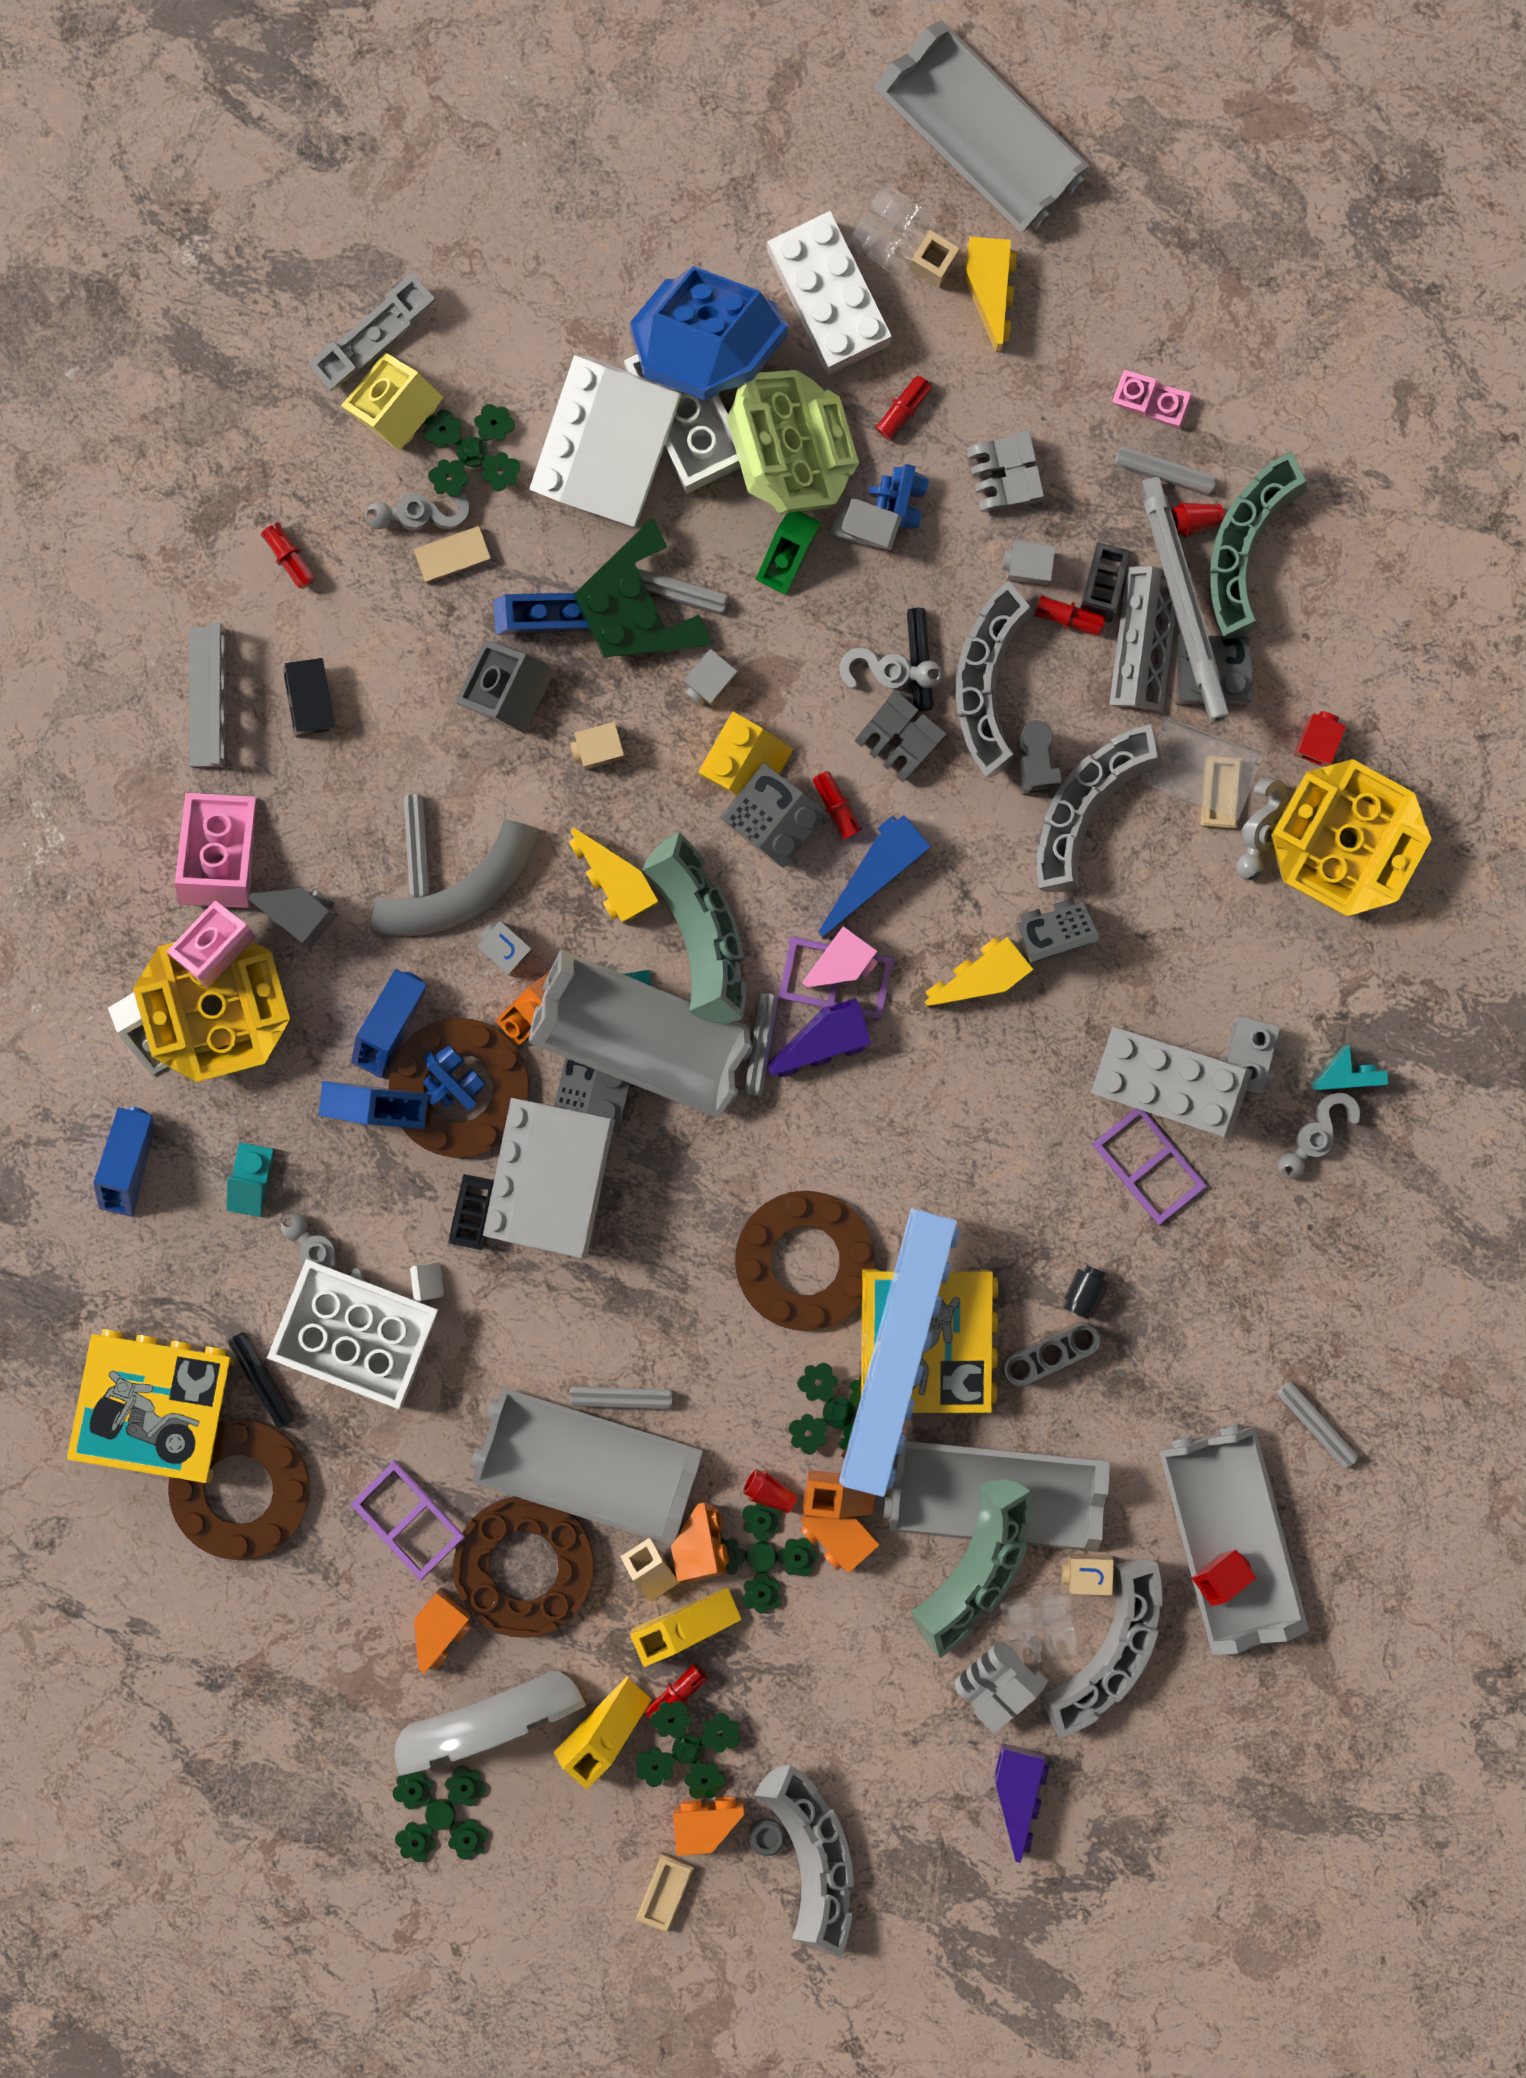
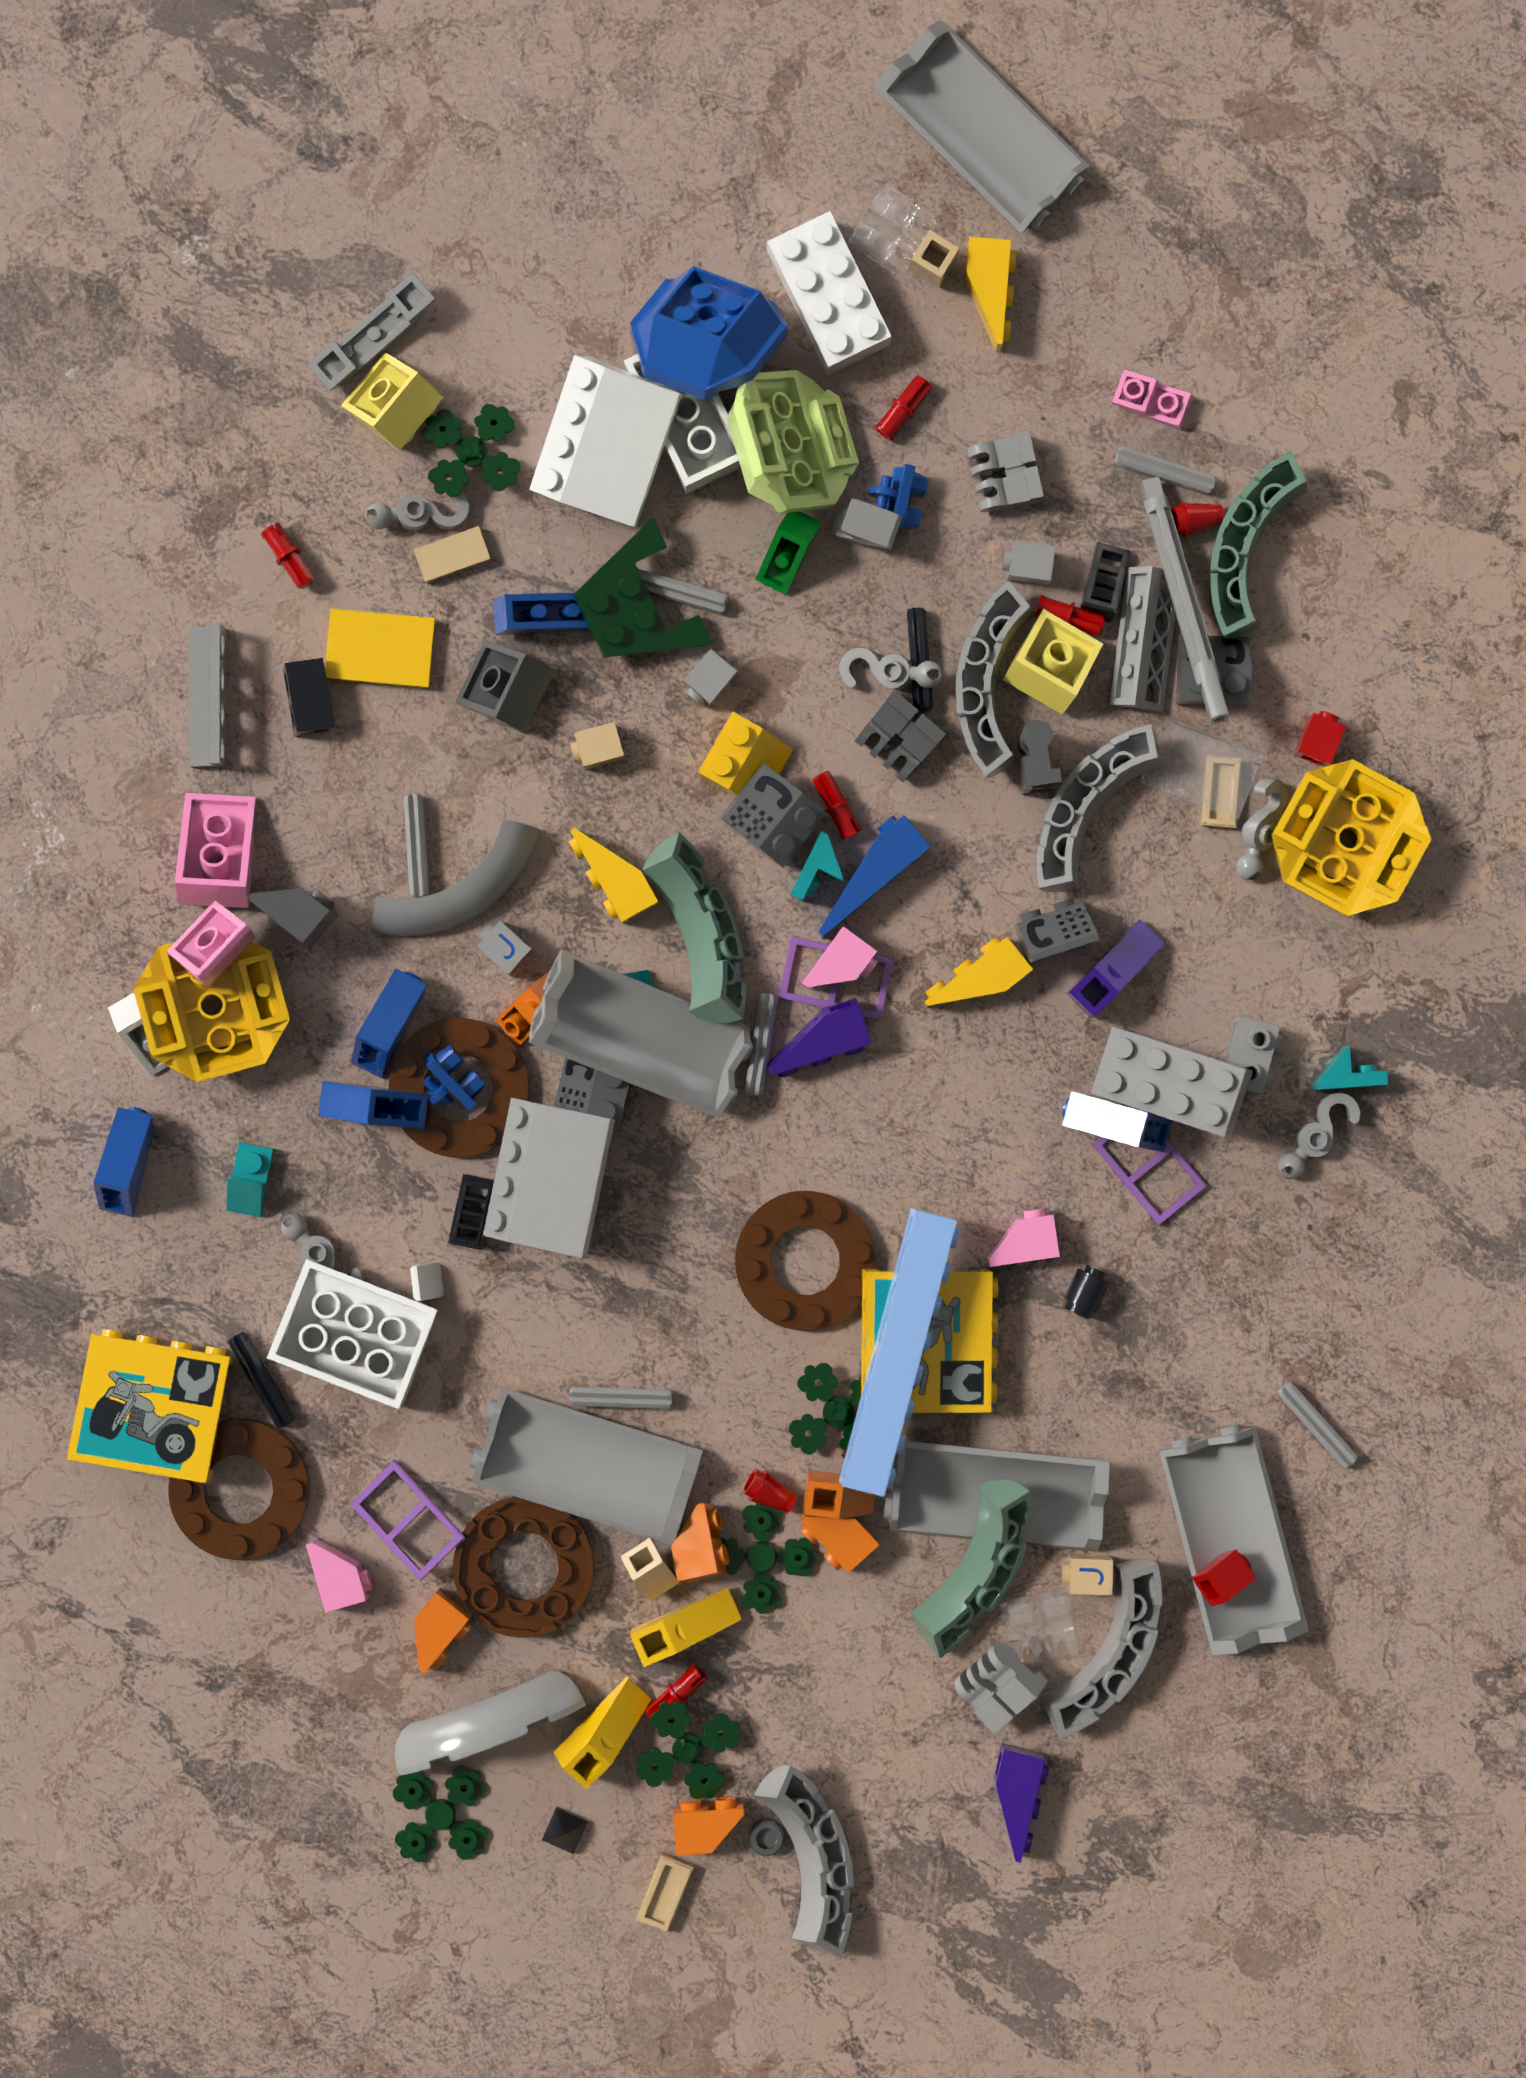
(338, 1576): none -> bright pink slope
(380, 648): none -> yellow tile
(564, 1830): none -> black slope
(820, 859): none -> teal slope
(1027, 1240): none -> bright pink slope
(1053, 662): none -> light yellow slope
(1068, 1354): dark grey beam -> none
(1115, 969): none -> dark purple slope
(1116, 1122): none -> slope

